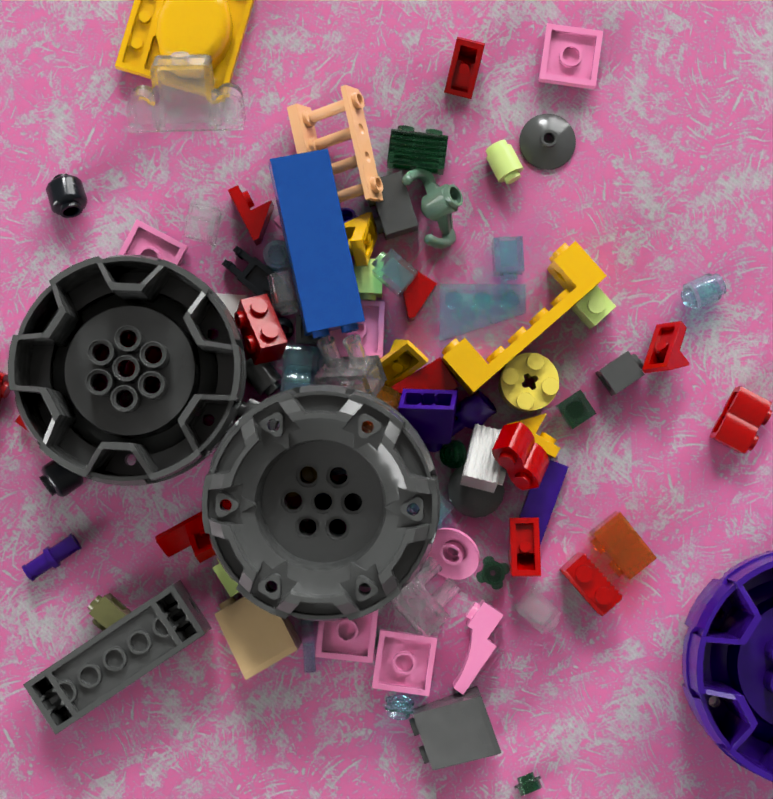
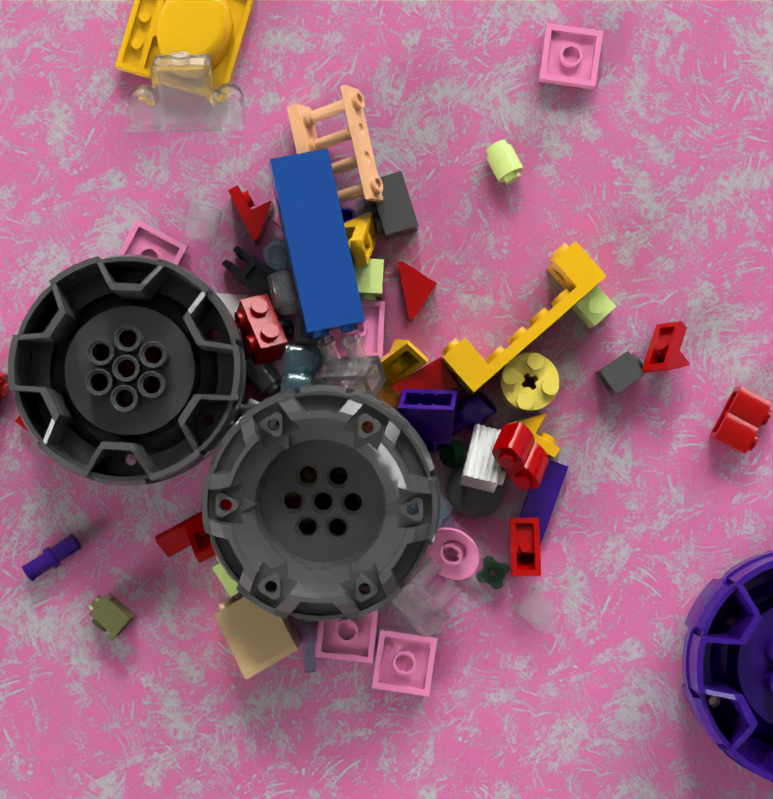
(59, 479): black head -> none
(66, 195): black head -> none
(117, 657): dark grey plate -> none
(393, 271): clear light blue brick -> none
(399, 707): clear light blue plate -> none
(417, 150): clear green brick -> none
(437, 206): sand green piece -> none
(454, 730): dark grey slope -> none
(464, 67): red slope -> none
(476, 306): clear light blue wing -> none
(482, 621): bright pink slope -> none
(508, 257): clear light blue brick -> none
(528, 784): clear green plate -> none
(542, 154): dark grey dish -> none
(575, 409): clear green plate -> none
(591, 583): red brick -> none
(622, 546): clear orange brick -> none
(703, 291): clear light blue brick -> none

